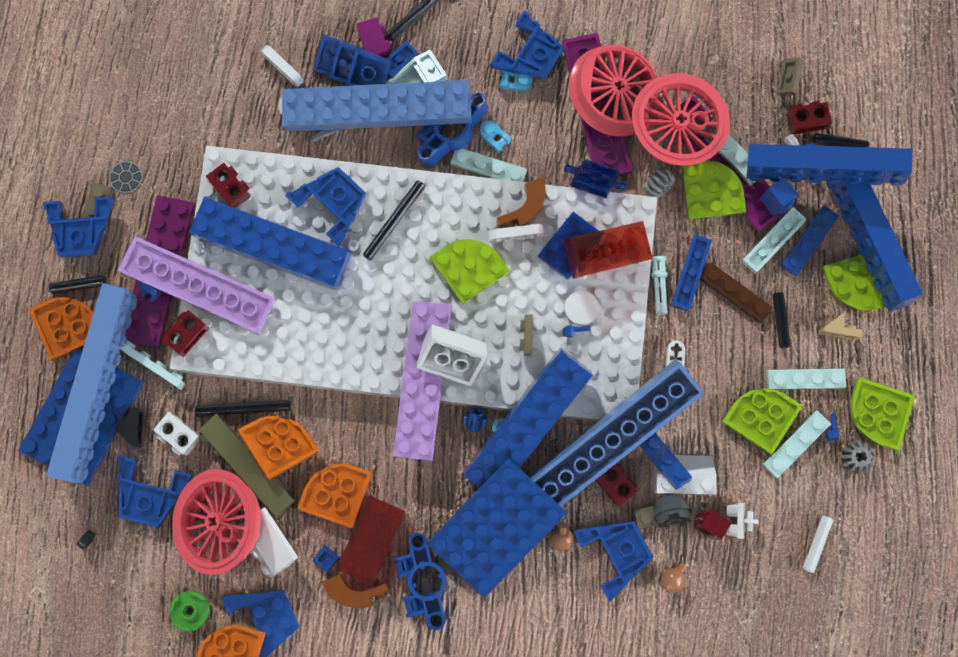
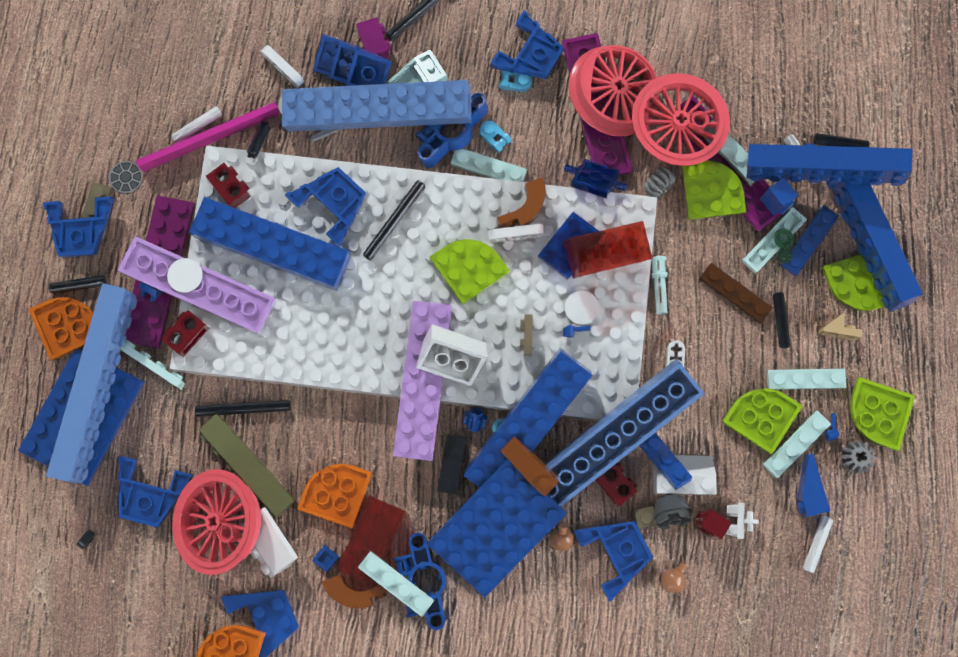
(131, 427): black slope -> none
(180, 430): white brick -> none
(180, 615): bright green plate -> none
(184, 275): none -> white sticker
(197, 124): none -> white axle
(208, 137): none -> dark pink tile
(258, 139): none -> black axle
(277, 444): orange plate -> none
(396, 583): none -> light aqua plate
(401, 58): blue plate -> none
(451, 464): none -> black slope
(530, 466): none -> dark orange slope
(691, 272): blue plate -> none
(784, 254): none -> clear green plate
(789, 76): dark tan plate -> none
(810, 121): dark red brick -> none
(811, 492): none -> blue slope

